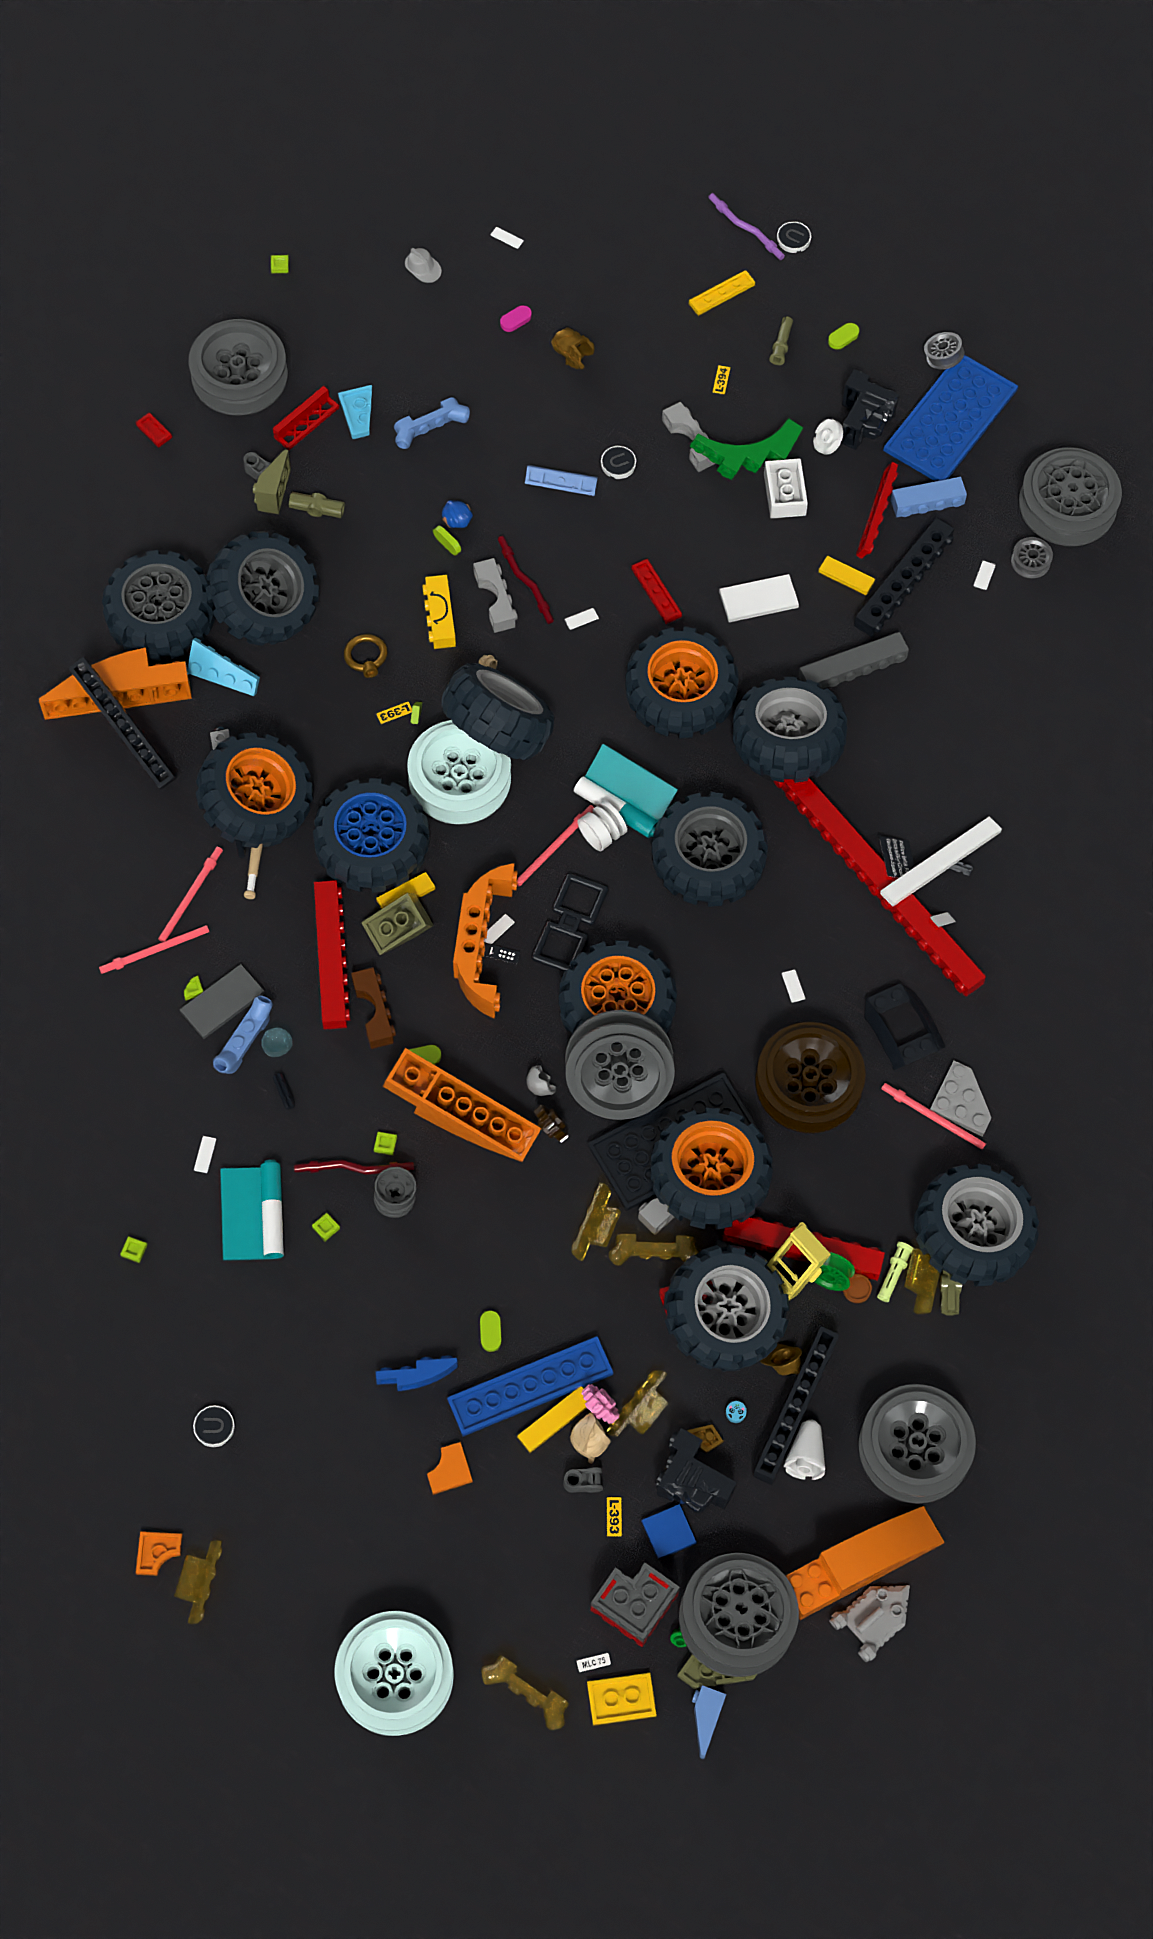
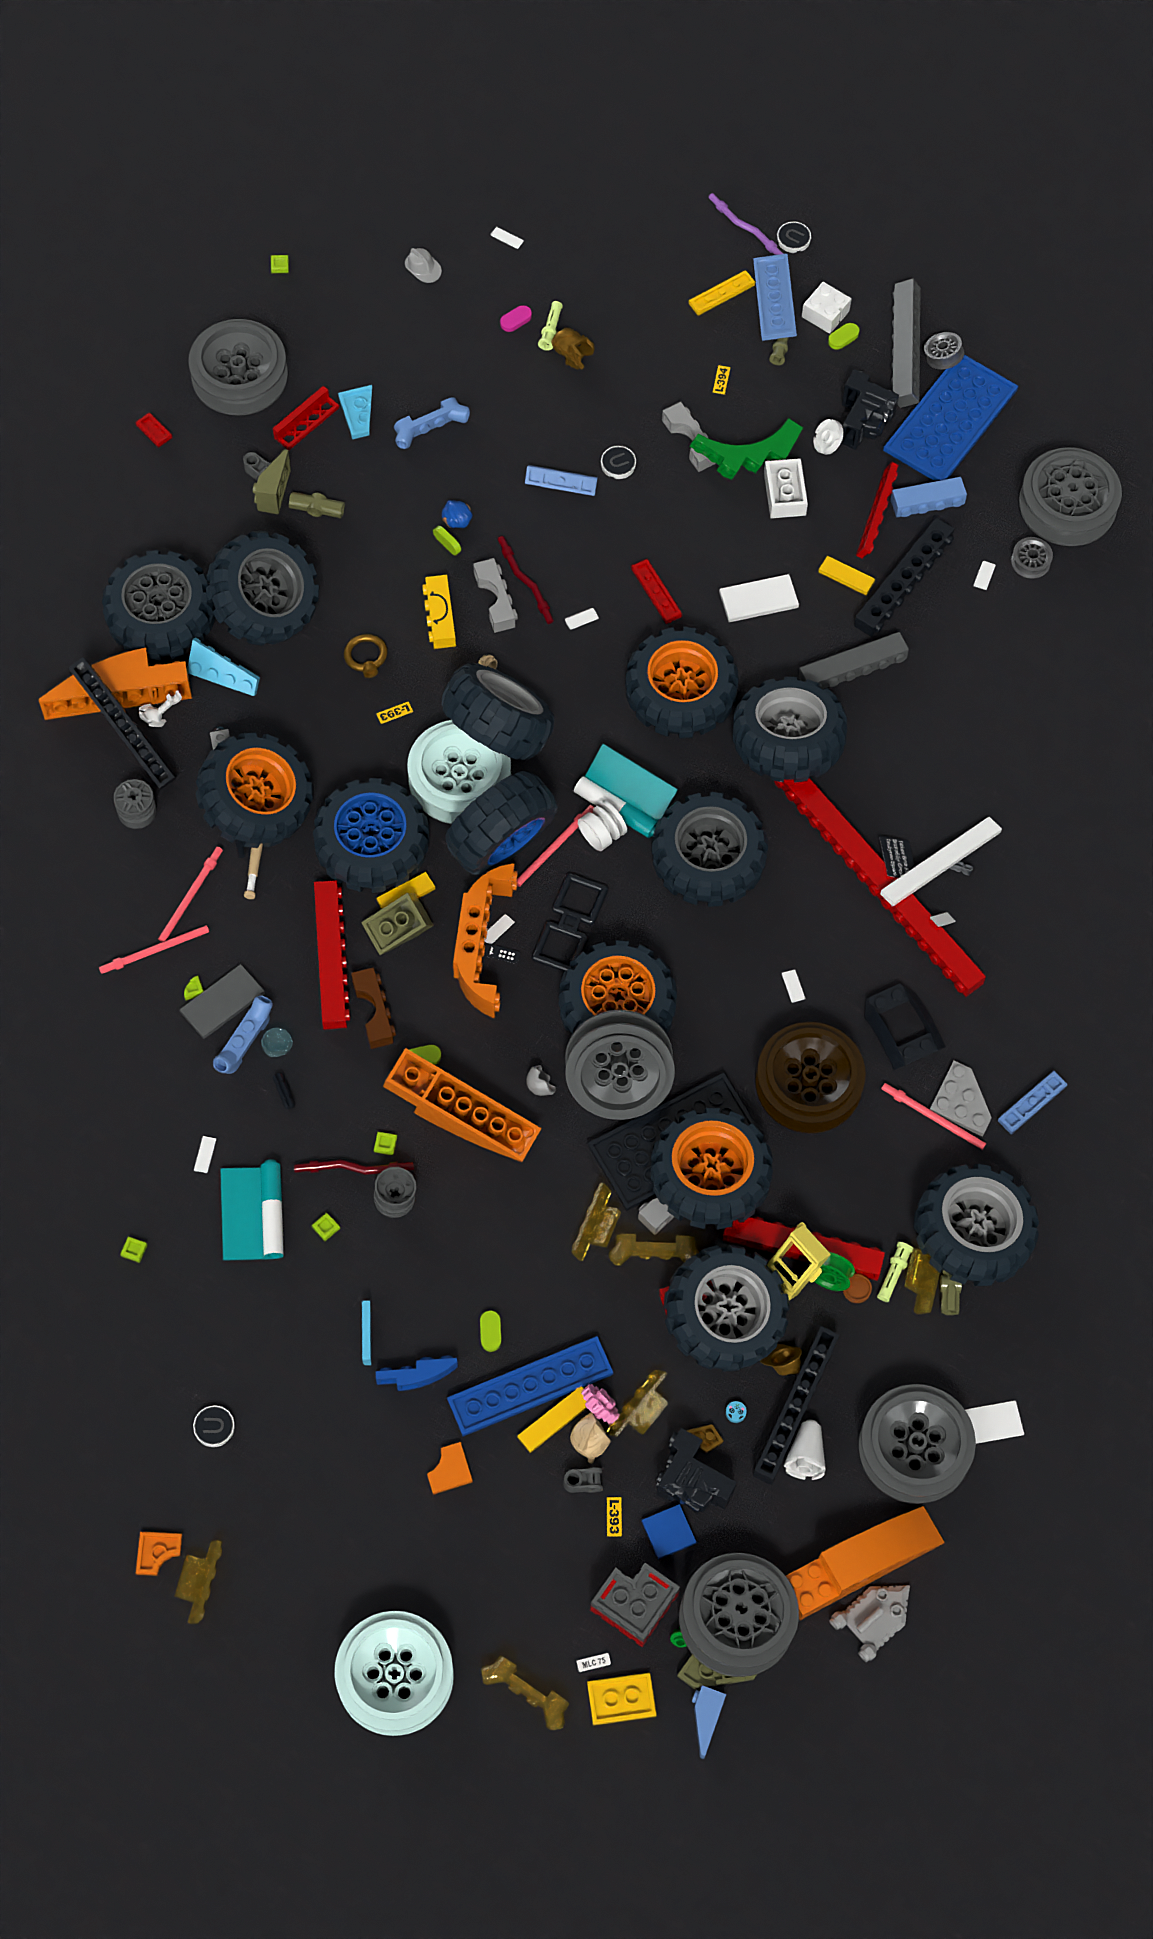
(138, 812): none -> dark grey wheel
(153, 715): none -> white piece
(366, 1332): none -> medium azure tile
(416, 712): lime tile -> none
(501, 822): none -> black wheel
(549, 330): none -> yellowish green pin
(551, 1123): dark brown gear -> none
(774, 297): none -> medium blue plate
(824, 306): none -> white piece
(906, 342): none -> brick
(996, 1421): none -> white sticker
(1032, 1102): none -> medium blue plate

